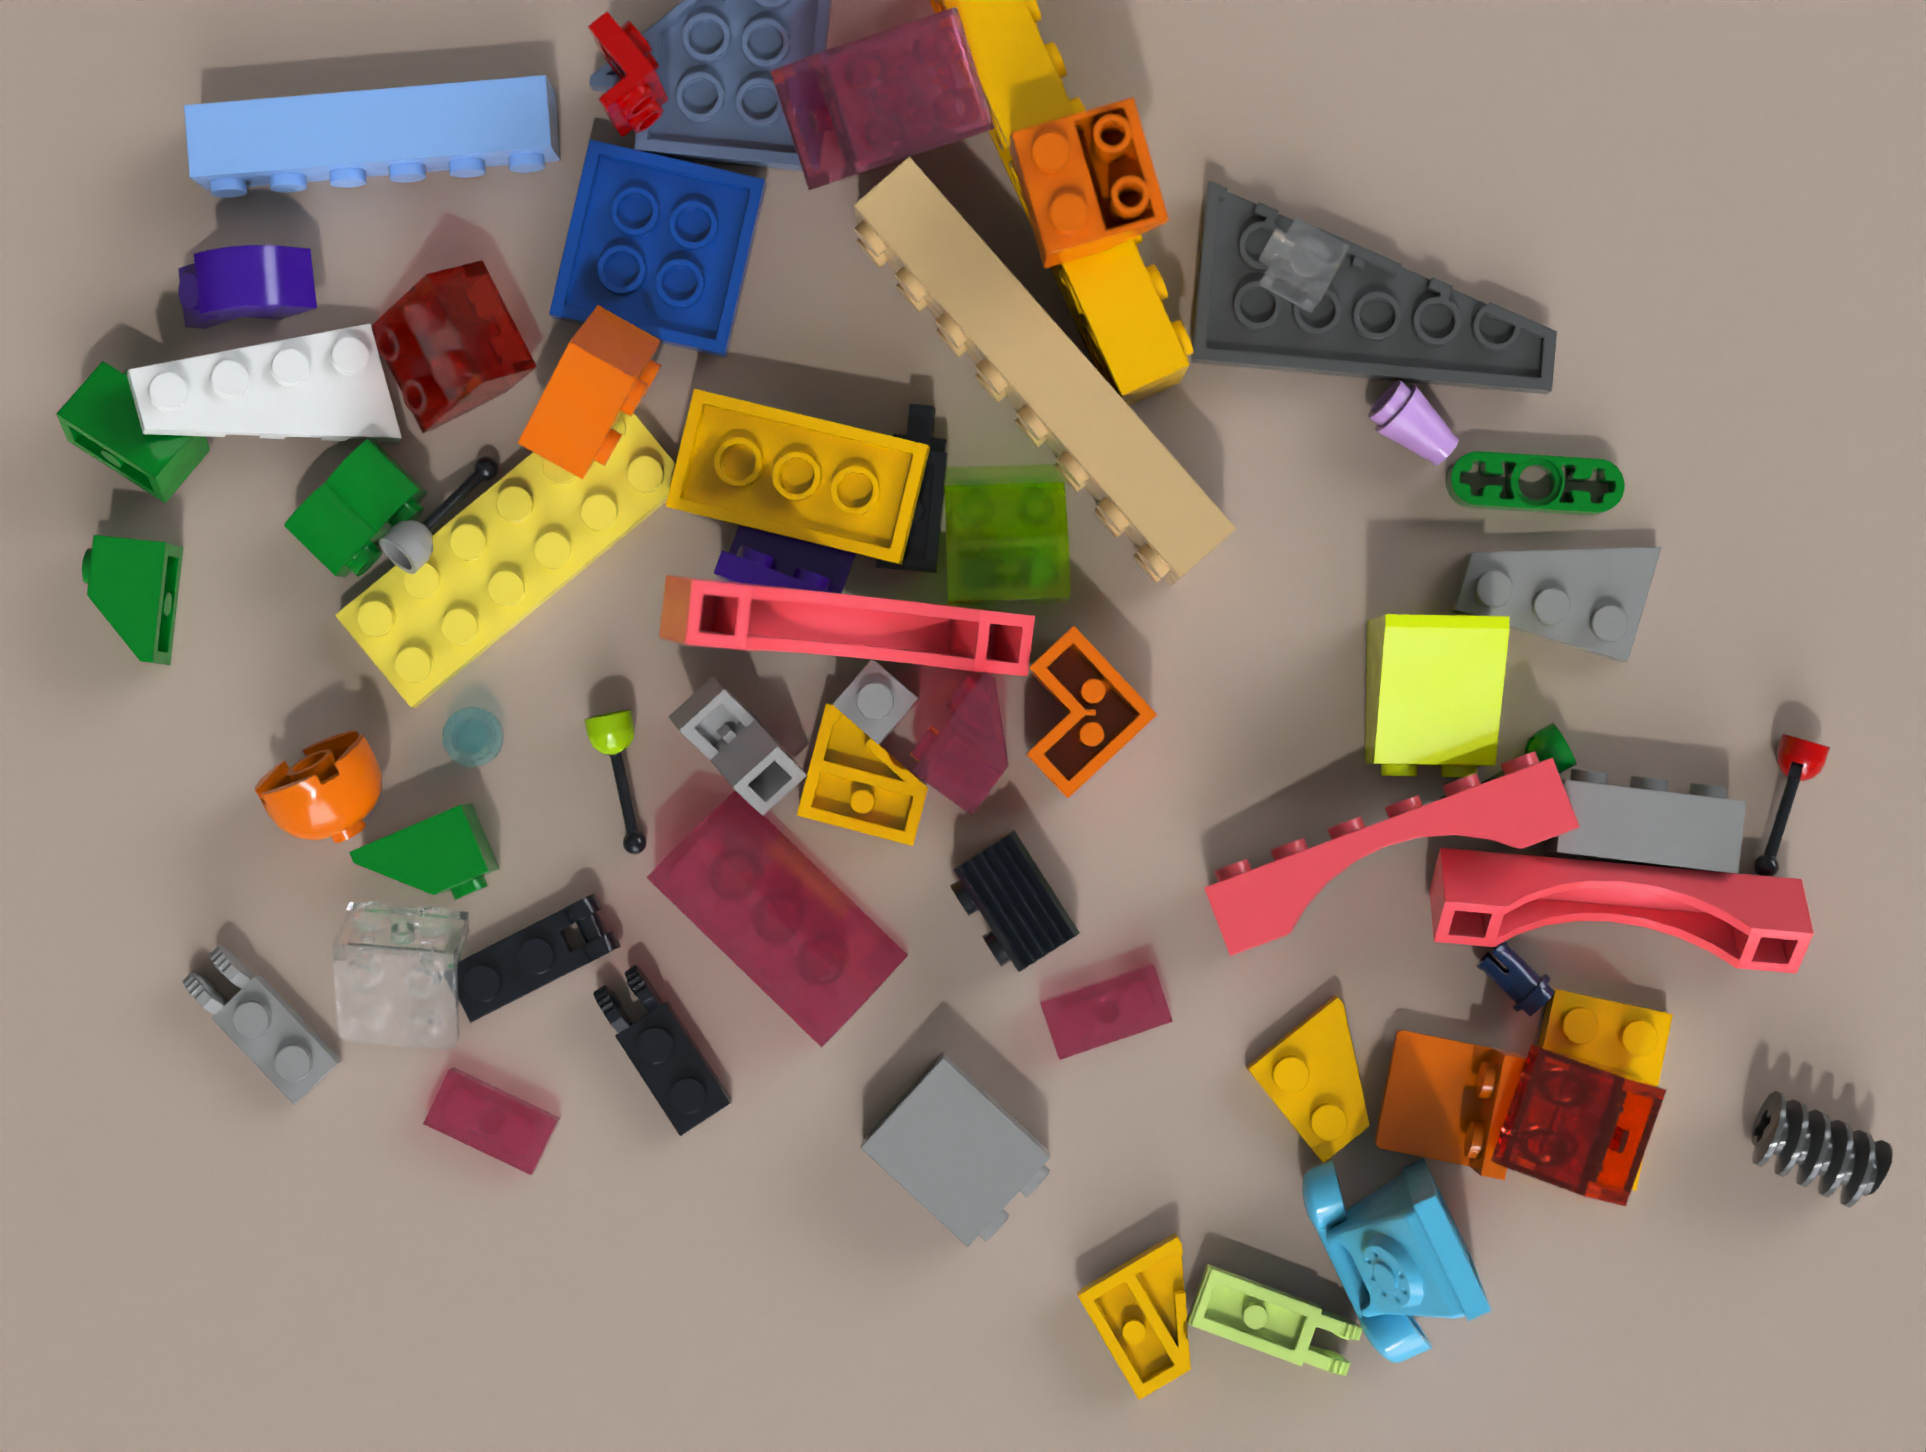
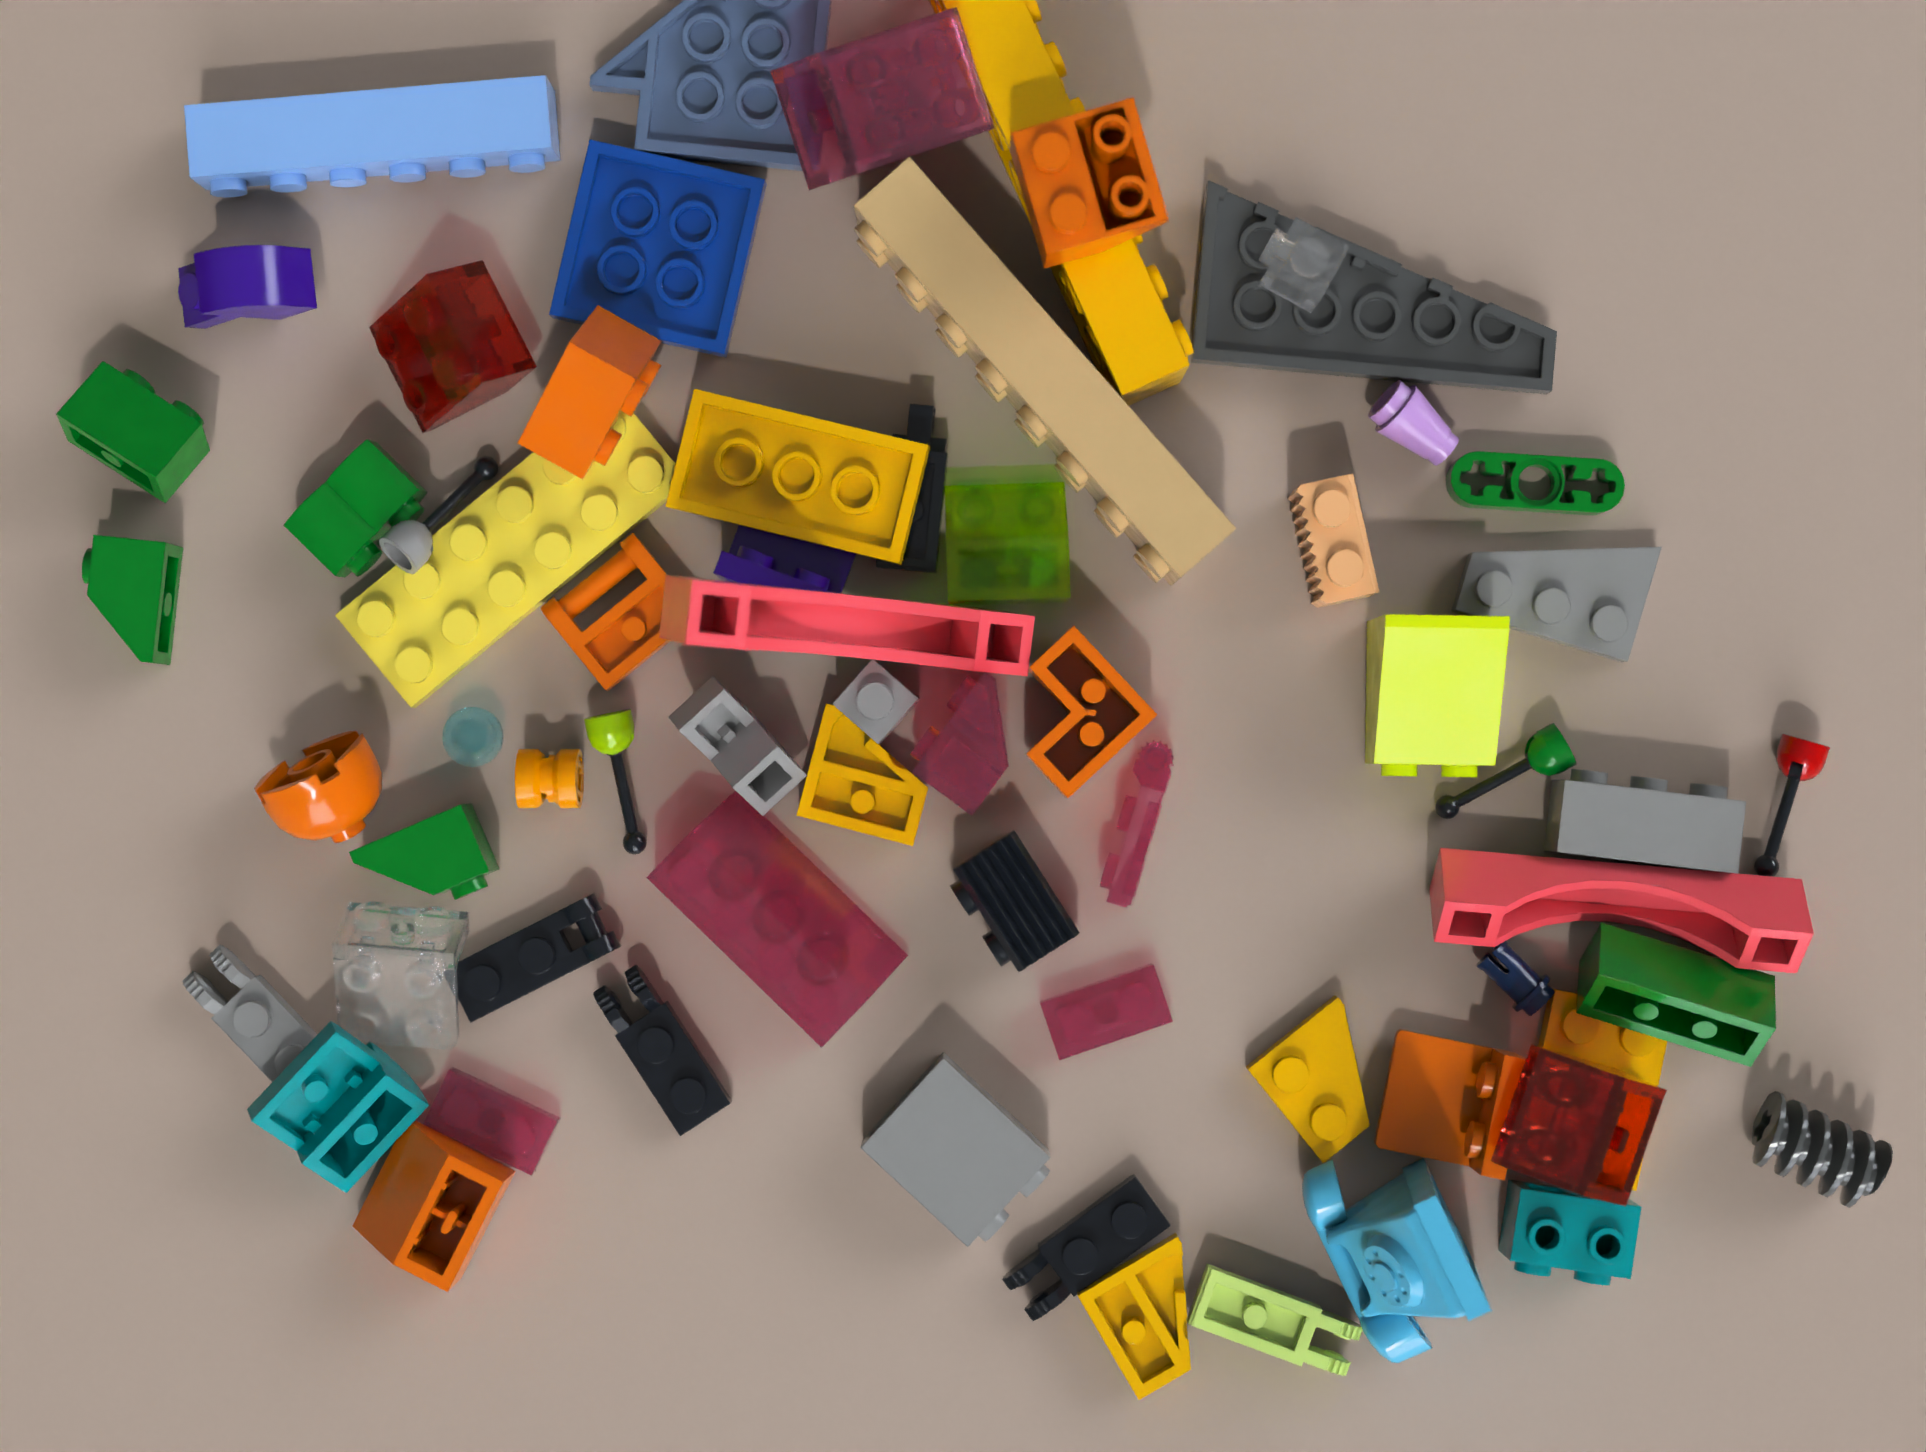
(291, 387): white wing -> none
(339, 1105): none -> teal brick
(432, 1204): none -> orange slope
(551, 778): none -> light orange wheel
(626, 632): none -> orange plate
(639, 94): red bracket -> none
(1091, 1244): none -> black hinge
(1139, 820): none -> clear pink hinge
(1334, 541): none -> light nougat brick
(1512, 810): coral arch -> none
(1568, 1231): none -> teal brick
(1676, 995): none -> green brick

